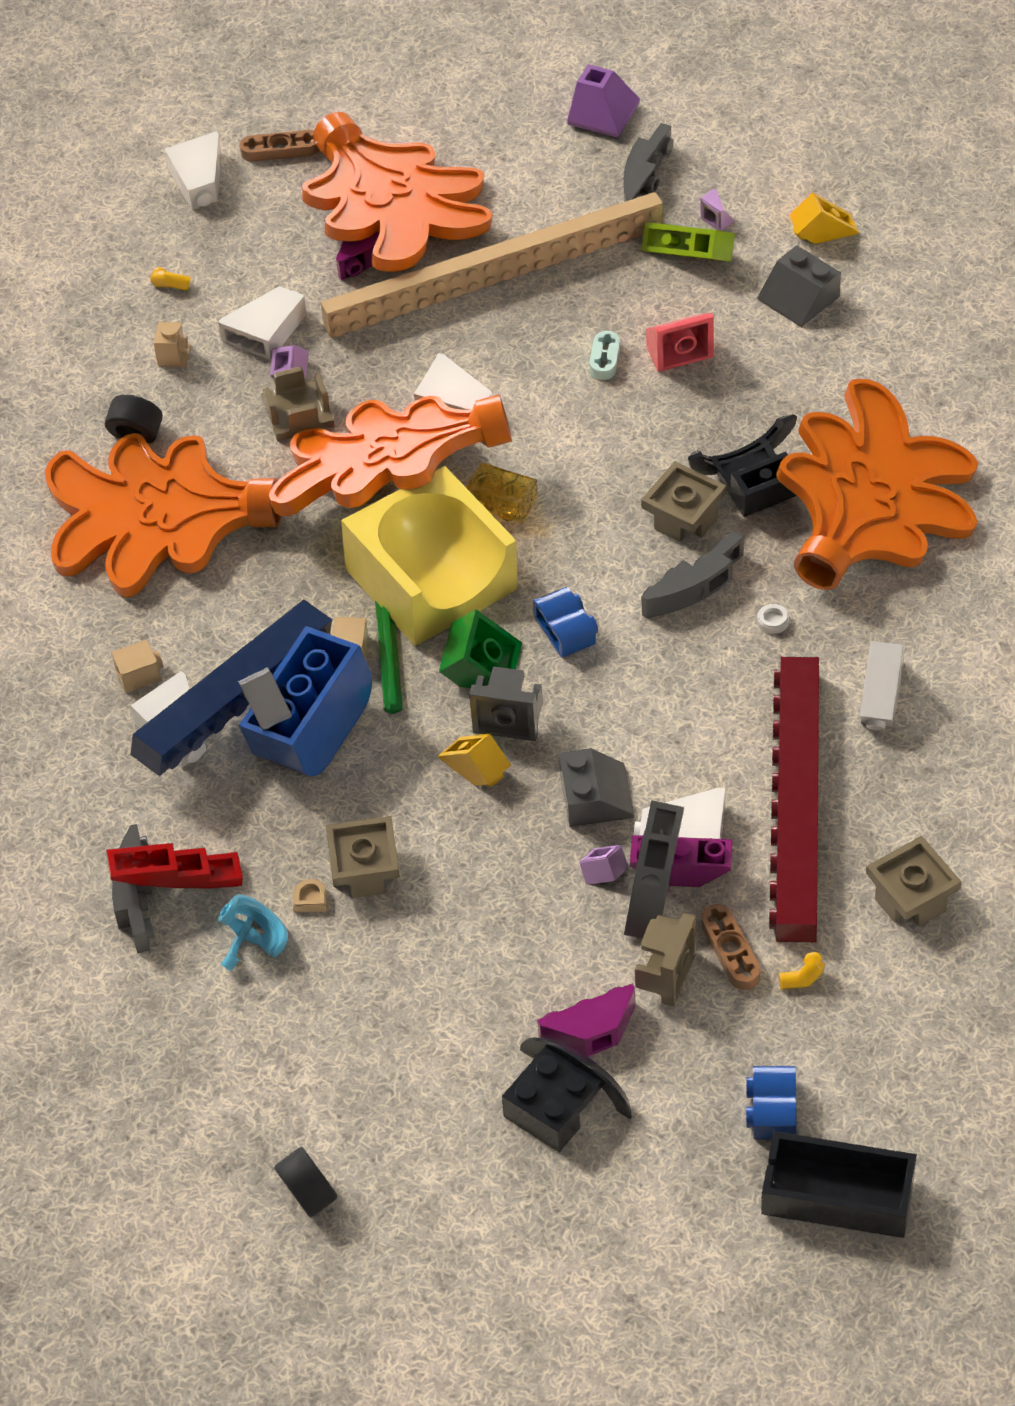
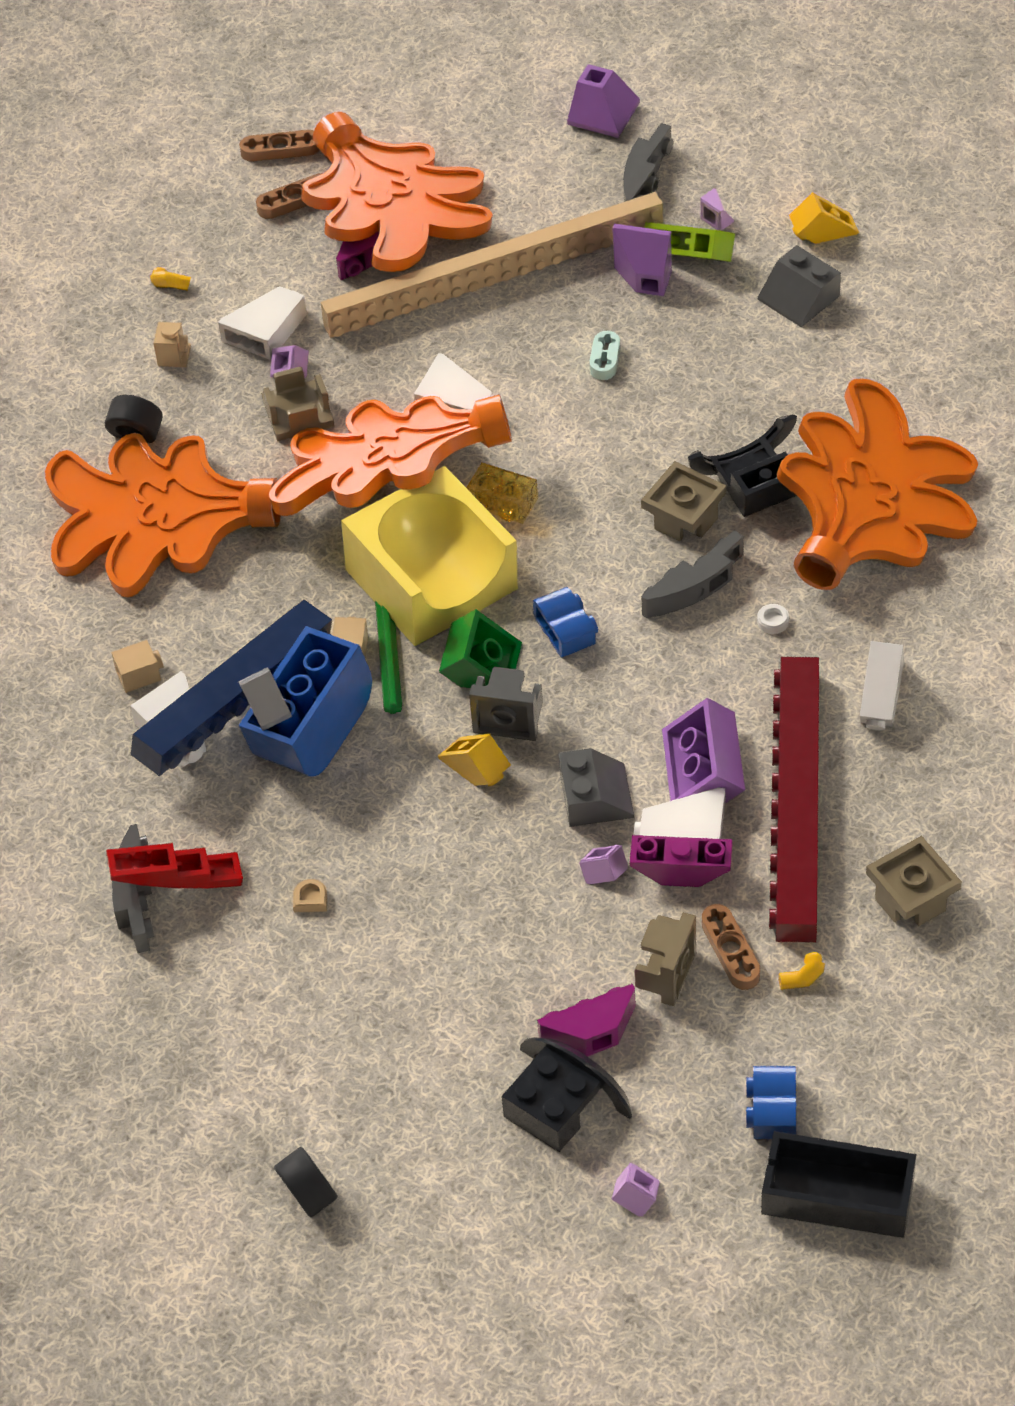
(197, 168): white slope -> none
(274, 198): none -> medium nougat beam
(274, 935): medium azure helmet -> none
(363, 855): dark tan panel -> none
(635, 1190): none -> lavender slope
(643, 258): none -> medium lavender slope
(653, 867): dark grey slope -> none
(681, 341): coral slope -> none
(703, 752): none -> medium lavender slope

